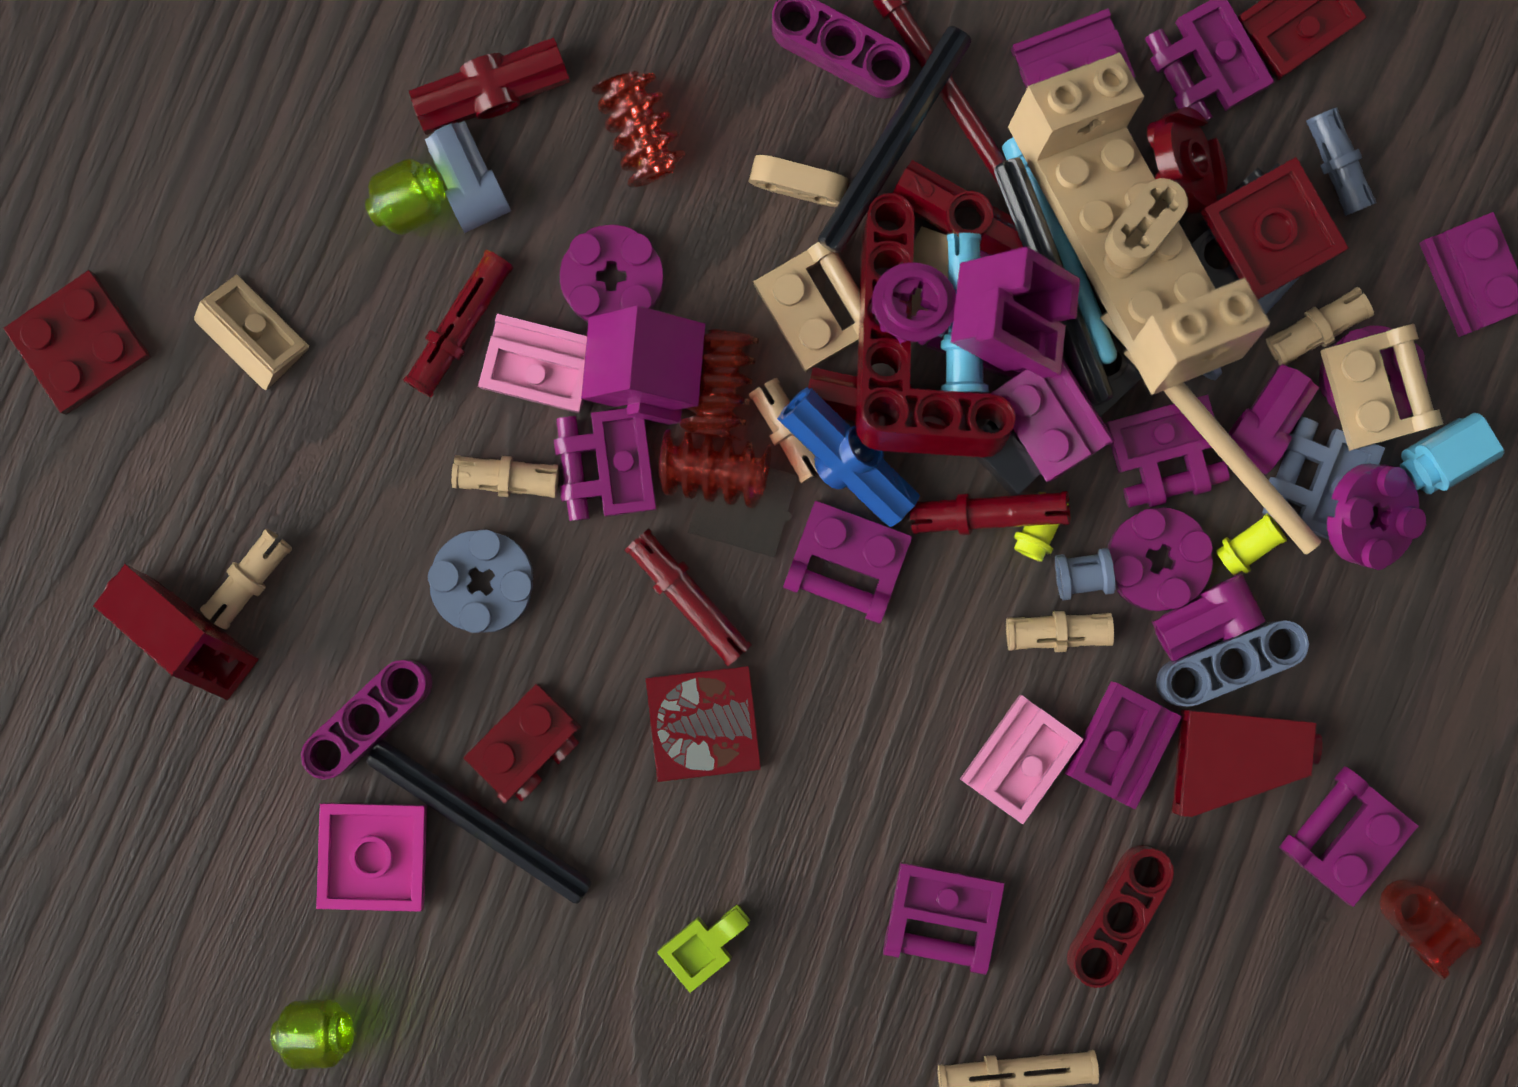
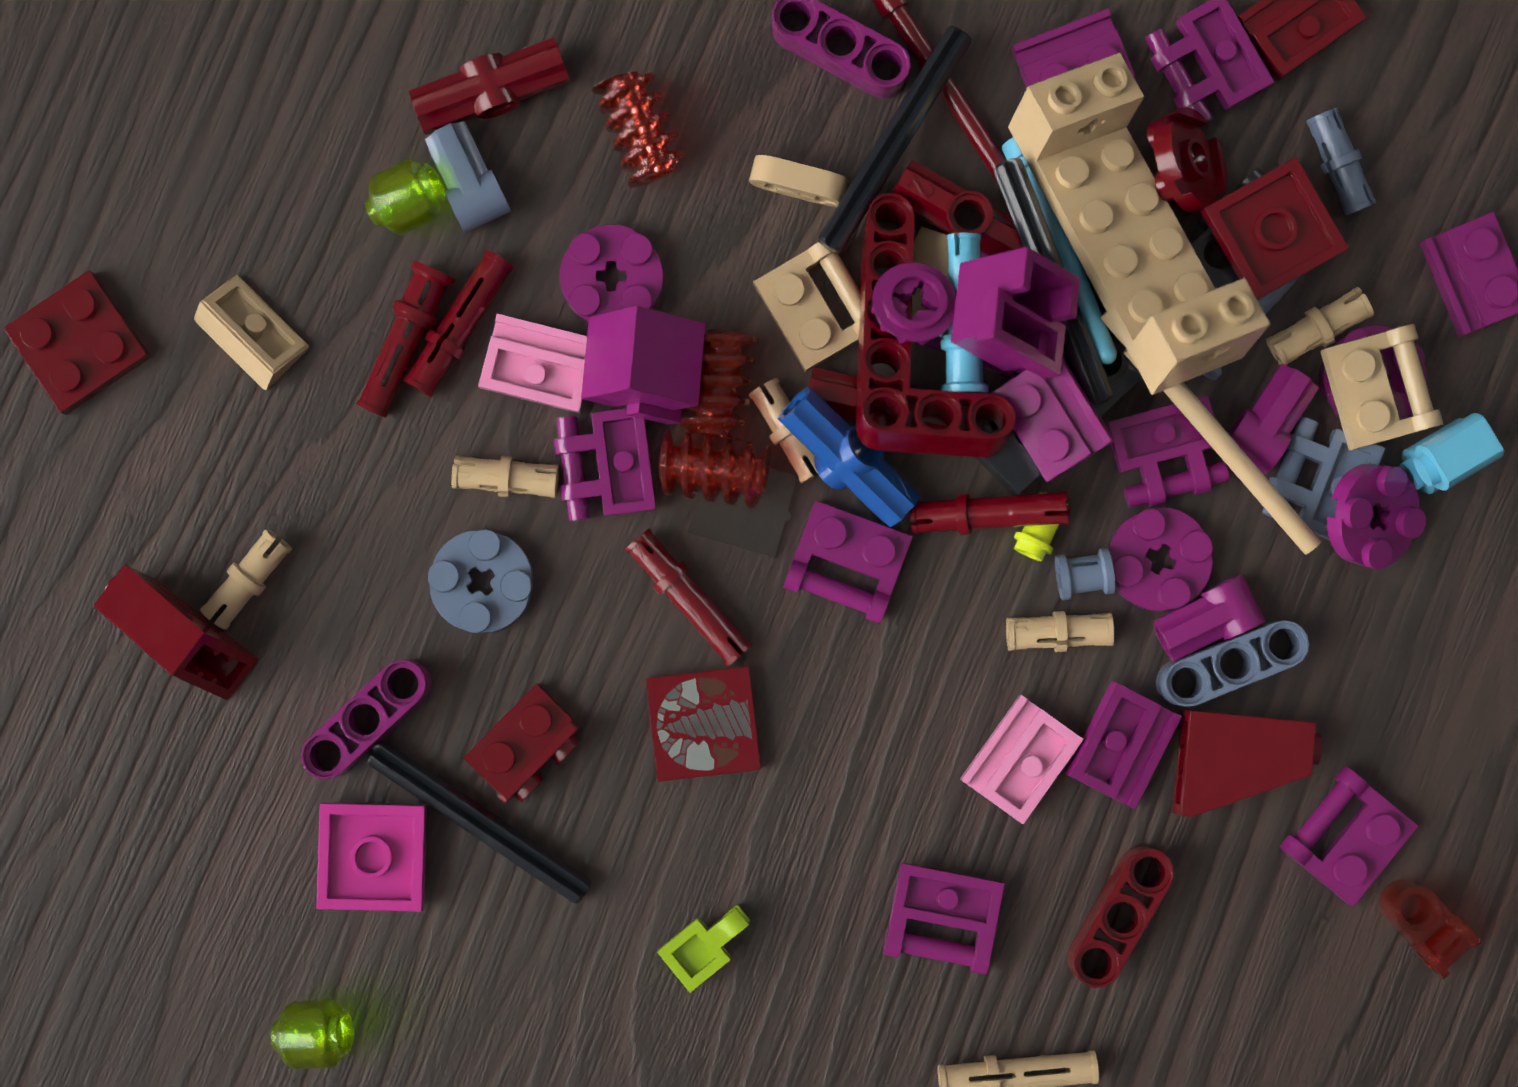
(379, 398): none -> dark red pin
(1154, 229): tan beam -> none
(1251, 545): neon yellow pin -> none

